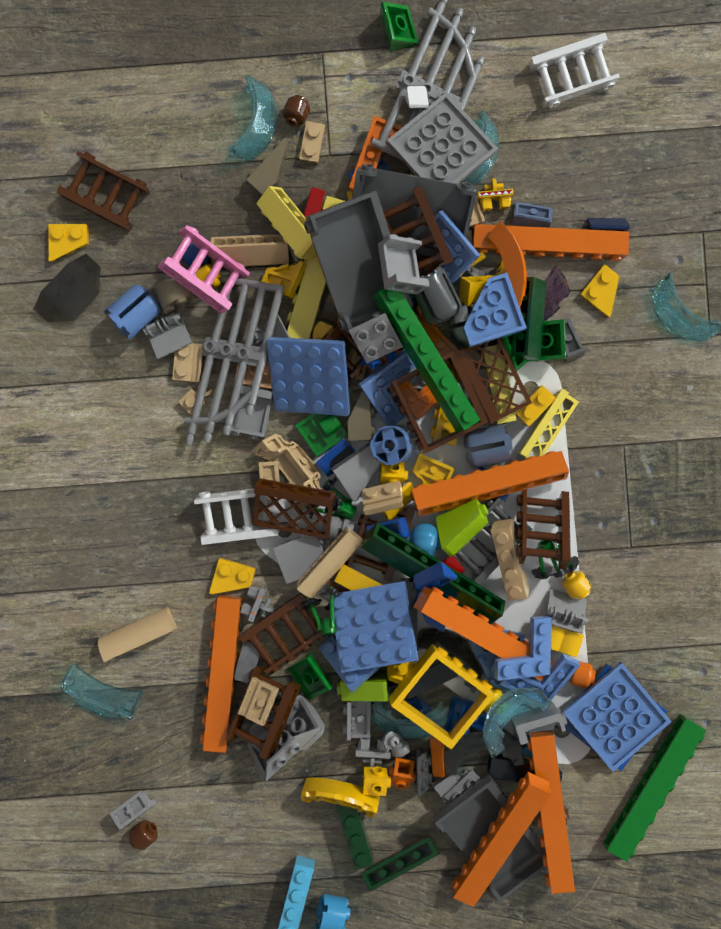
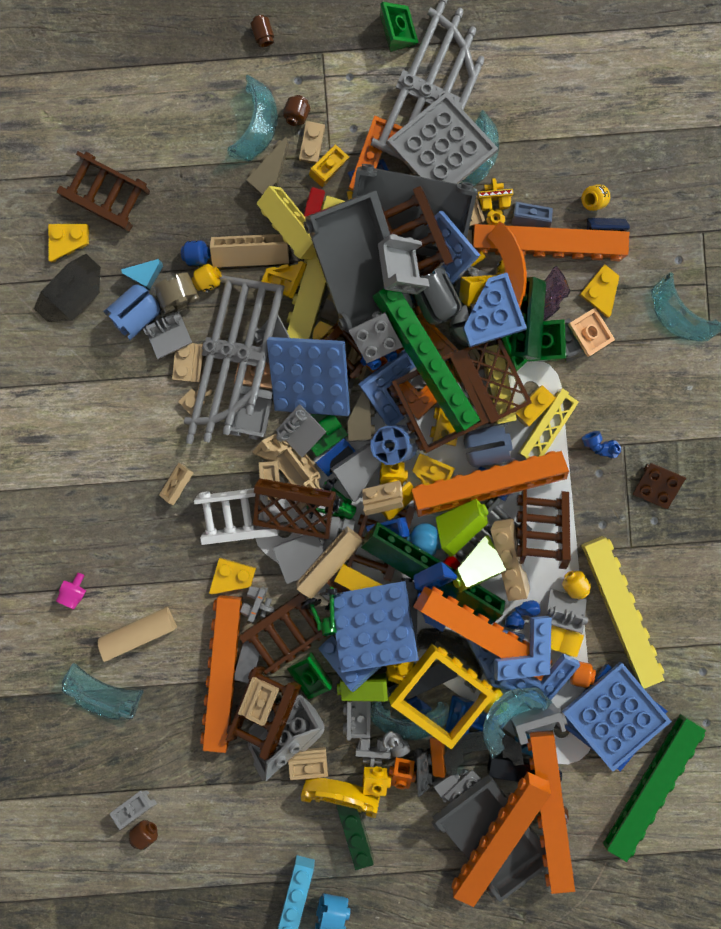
(71, 593): none -> dark pink piece
(144, 273): none -> medium azure slope
(176, 483): none -> tan plate
(188, 277): bright pink fence -> none
(262, 31): none -> reddish brown brick
(300, 431): none -> light grey hinge
(308, 764): none -> tan plate
(328, 165): none -> yellow slope
(400, 863): dark green brick -> none
(417, 97): white slope -> none
(479, 565): none -> slope
(495, 213): none -> yellow plate
(528, 608): none -> blue arm
(544, 572): plant -> none
(575, 51): white fence -> none
(591, 332): none -> light nougat slope
(595, 197): none -> yellow head
(608, 448): none -> blue arm
(622, 611): none -> light yellow brick
(659, 485): none -> reddish brown hinge

